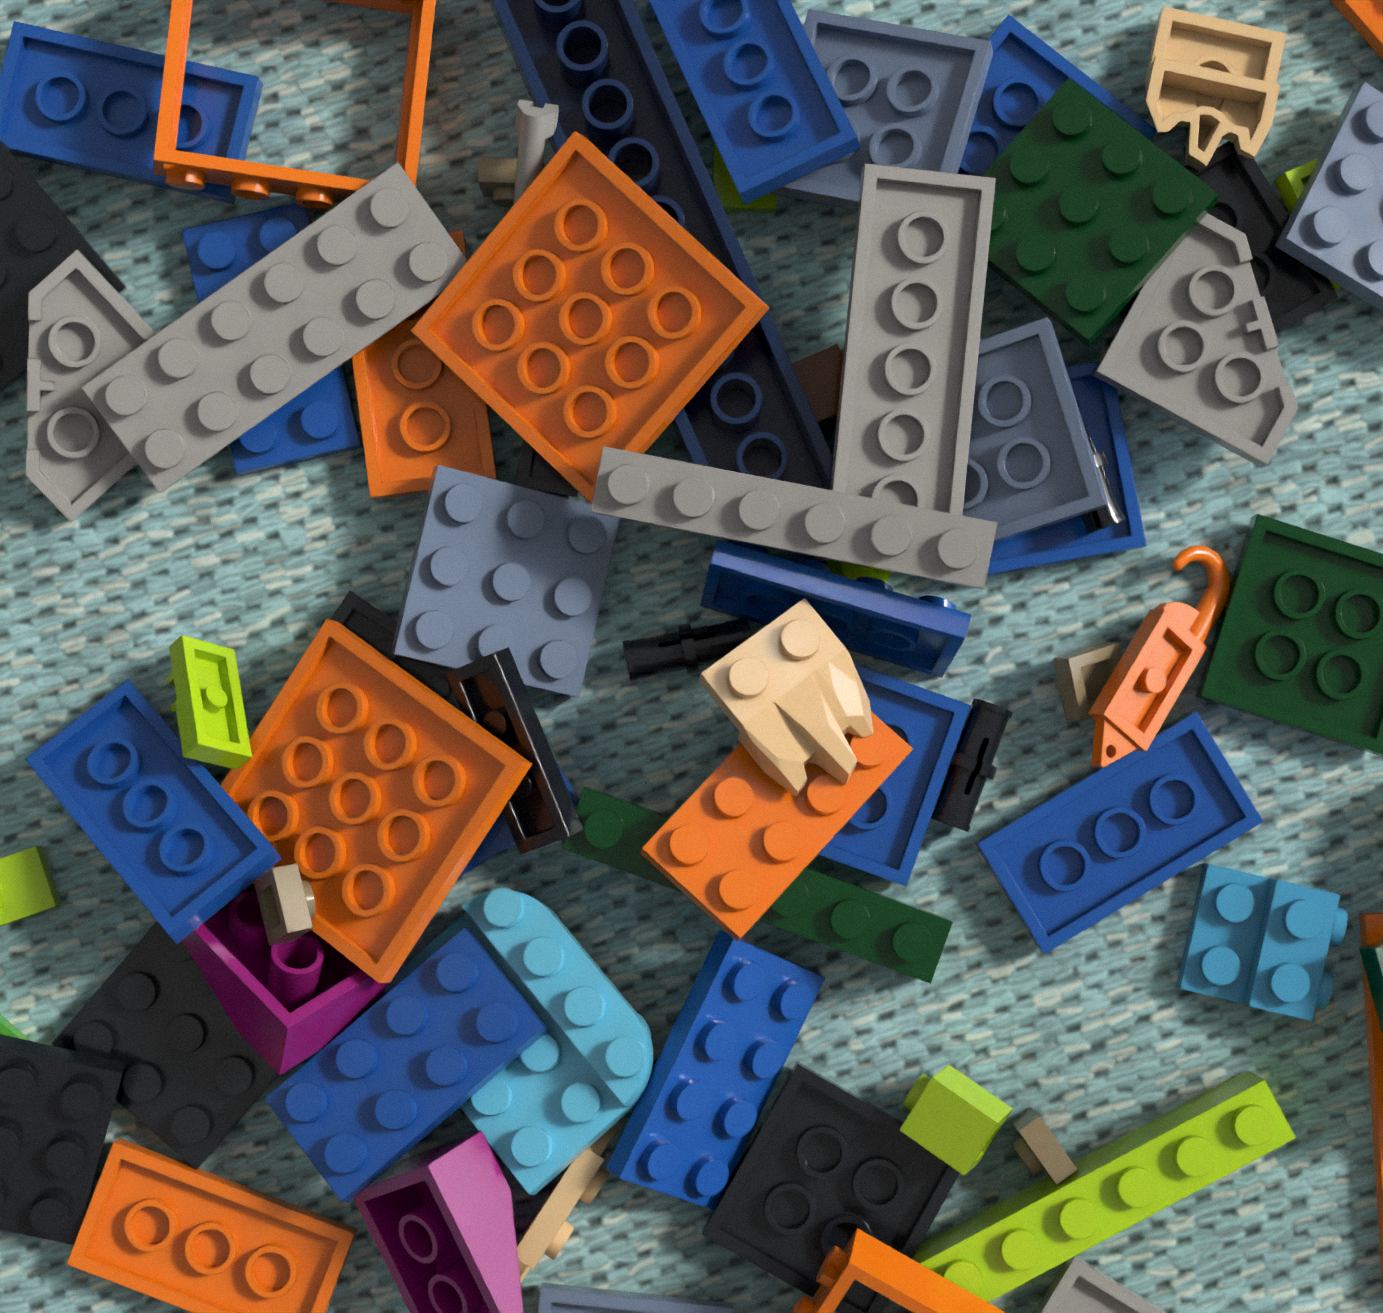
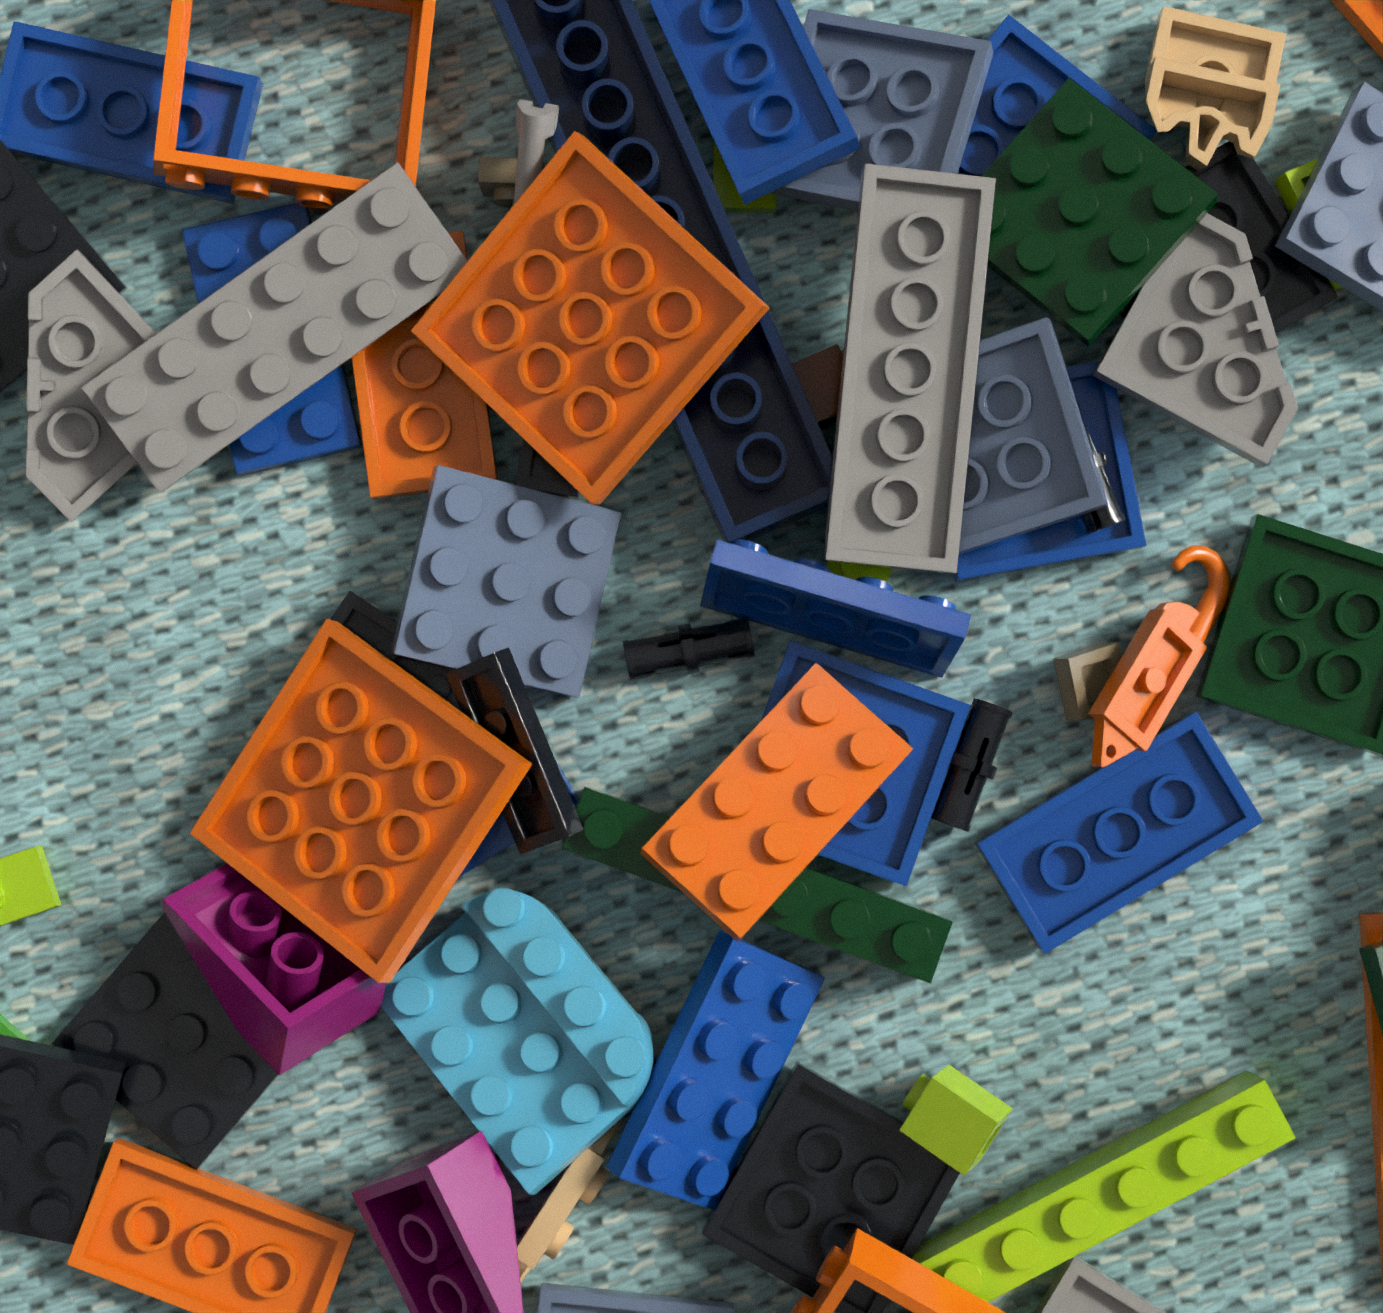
(153, 811): blue plate -> none
(208, 703): lime plate -> none
(285, 904): dark tan plate -> none
(406, 1065): blue plate -> none
(793, 697): tan plate -> none
(794, 517): light grey plate -> none
(1040, 1148): dark tan plate -> none
(1261, 942): dark azure plate -> none

